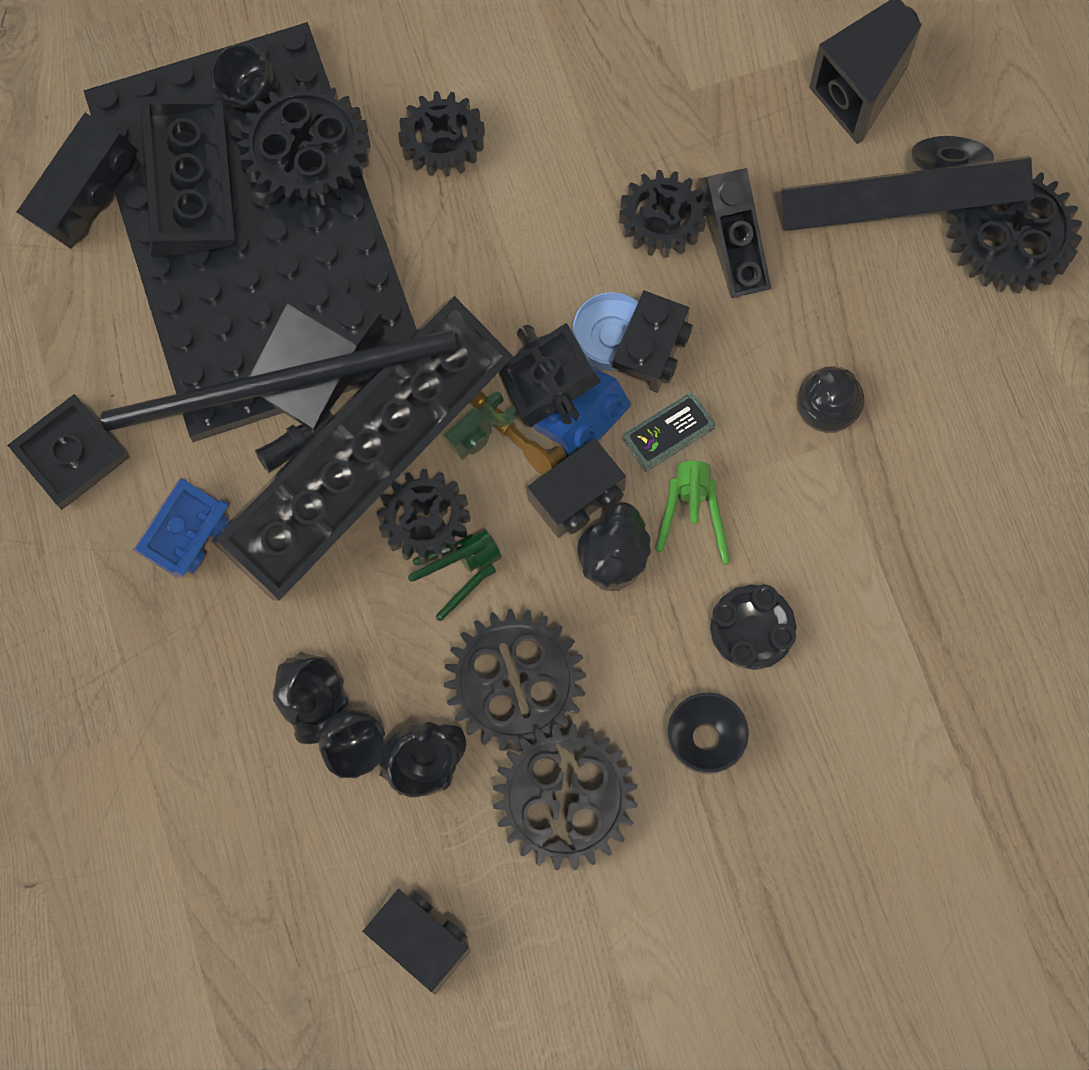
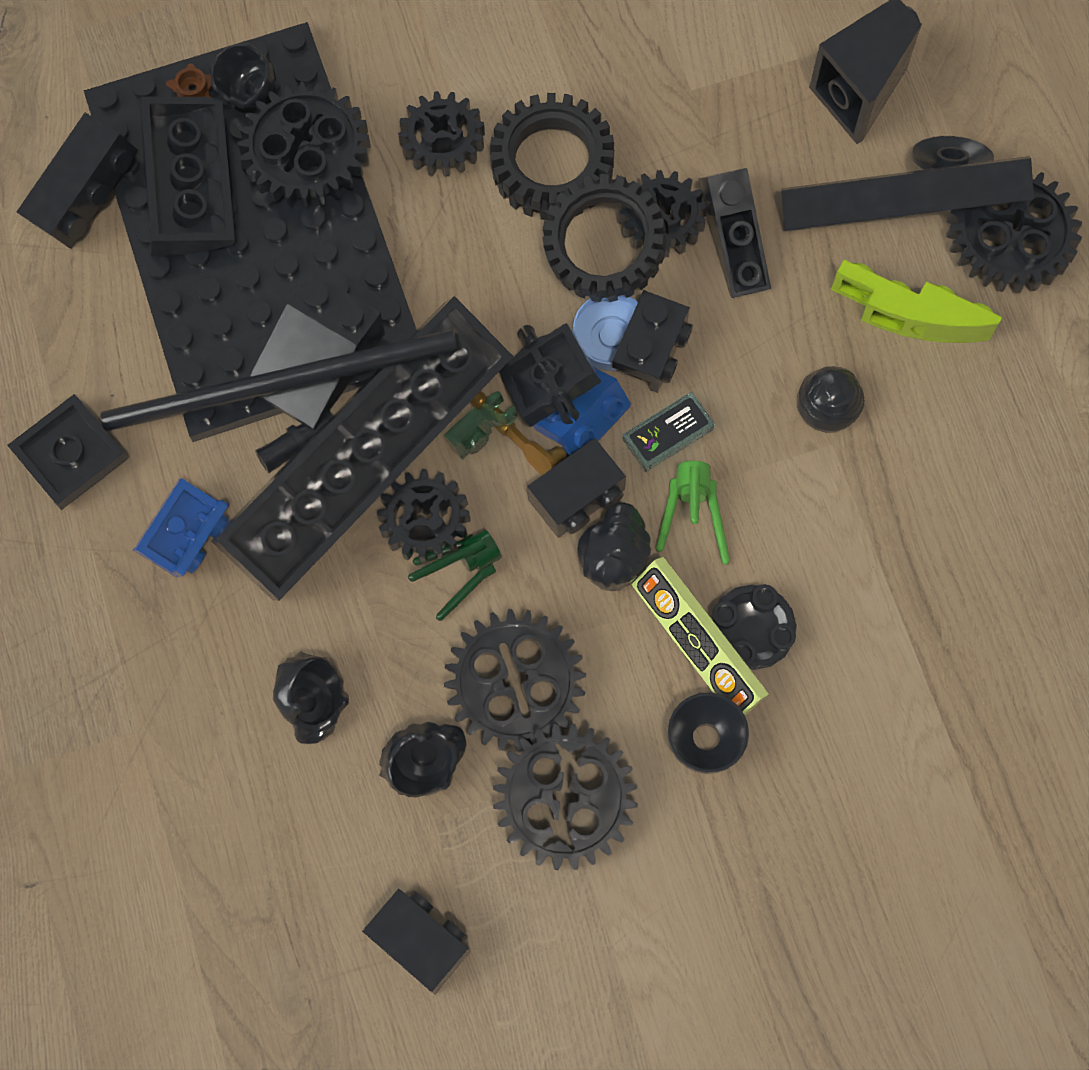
(190, 77): none -> reddish brown plate
(351, 742): black hair -> none
(543, 116): none -> black tyre
(589, 194): none -> black tyre
(698, 636): none -> tile
(928, 316): none -> lime slope

